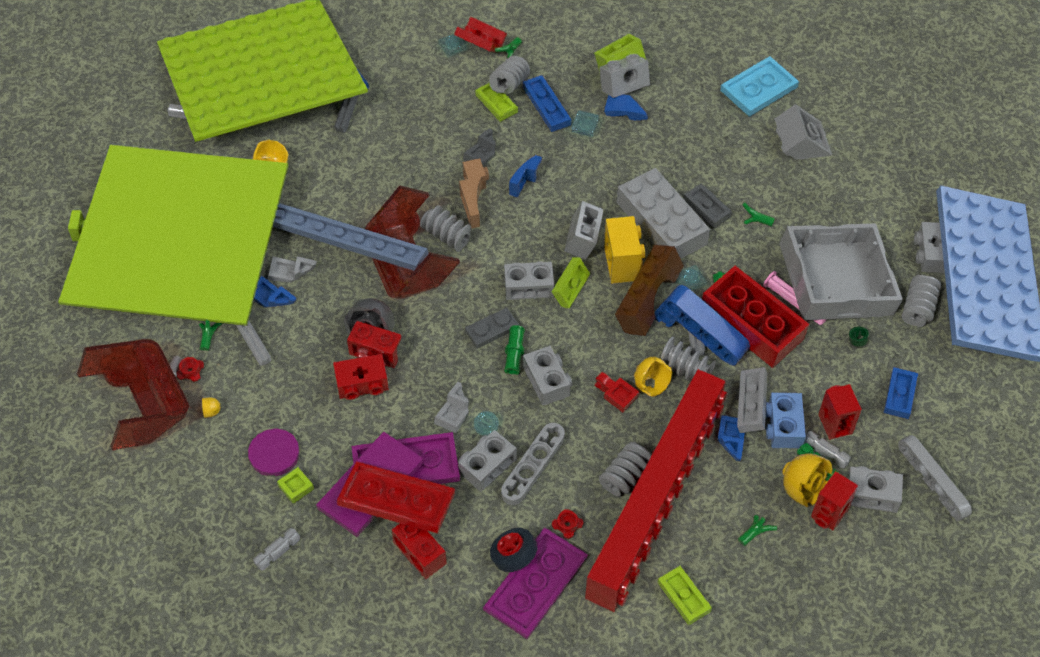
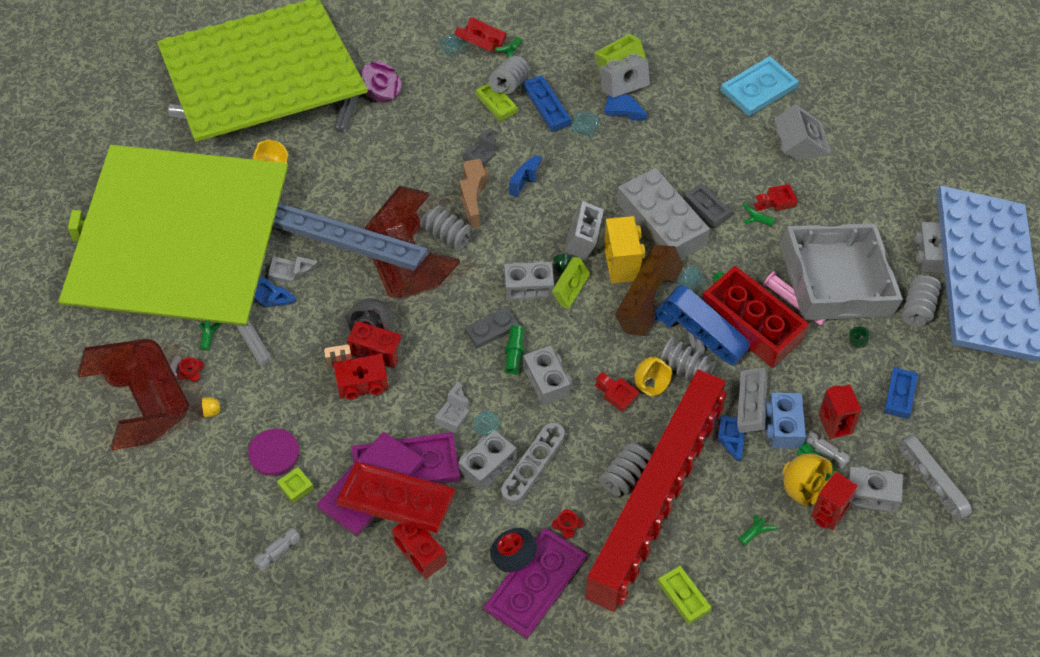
(337, 349): none -> light nougat tile
(381, 81): none -> magenta tile
(561, 262): none -> dark green hinge
(779, 197): none -> red plate

